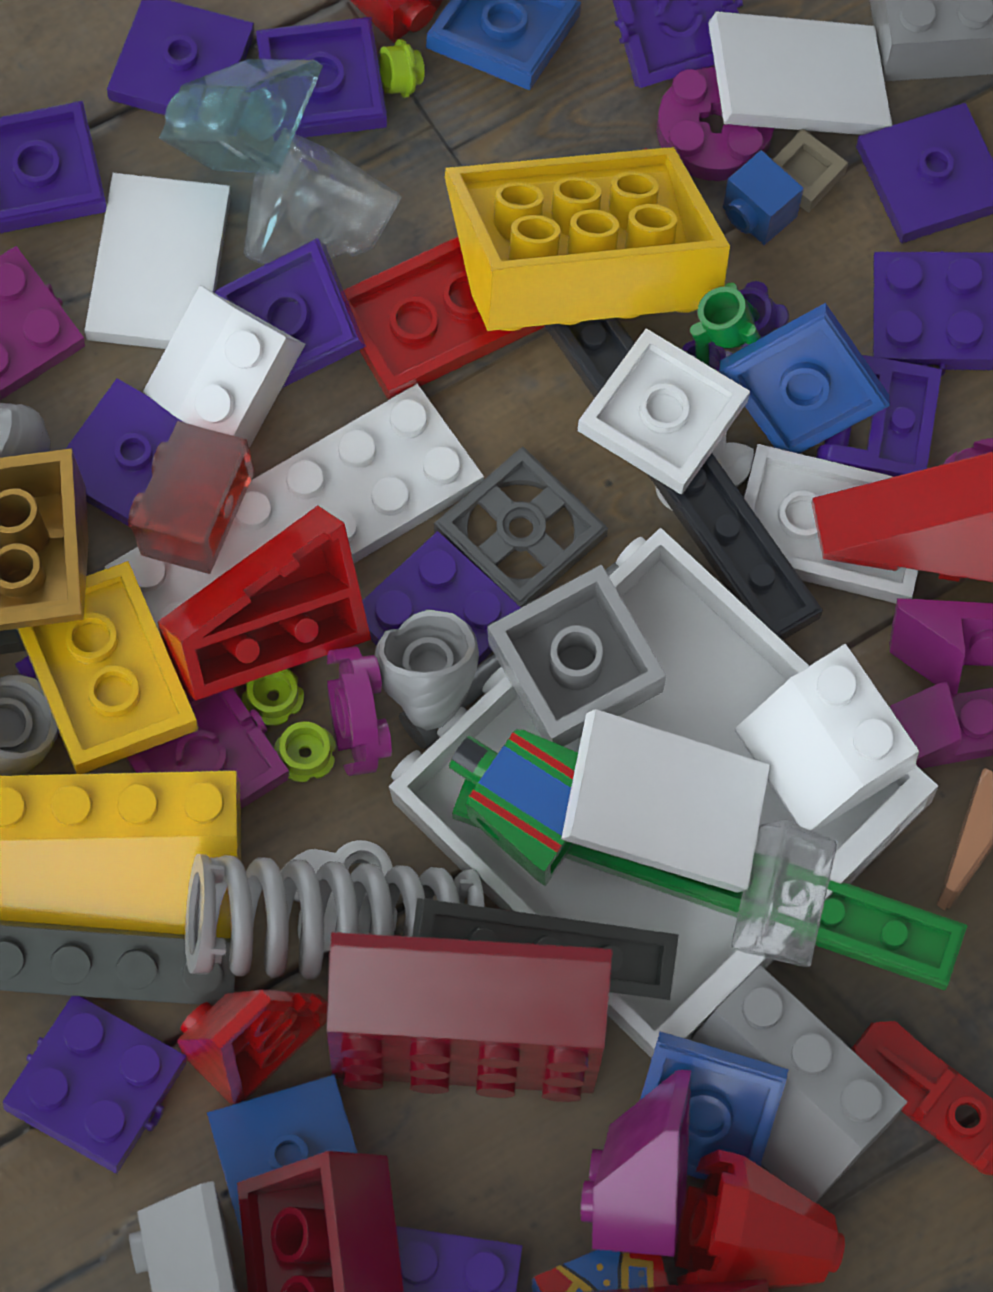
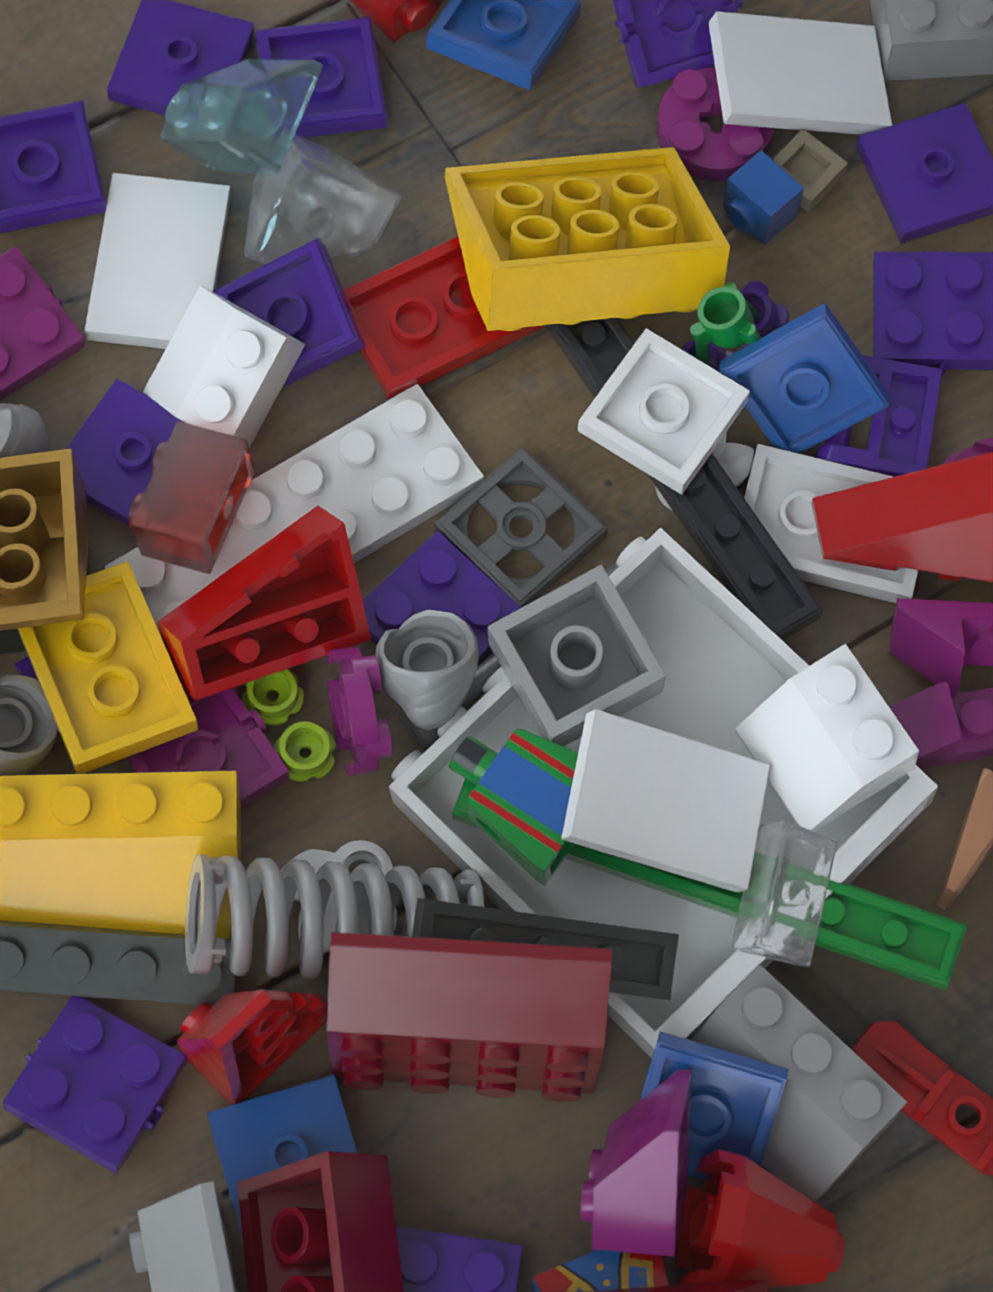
(400, 68): lime plate -> none

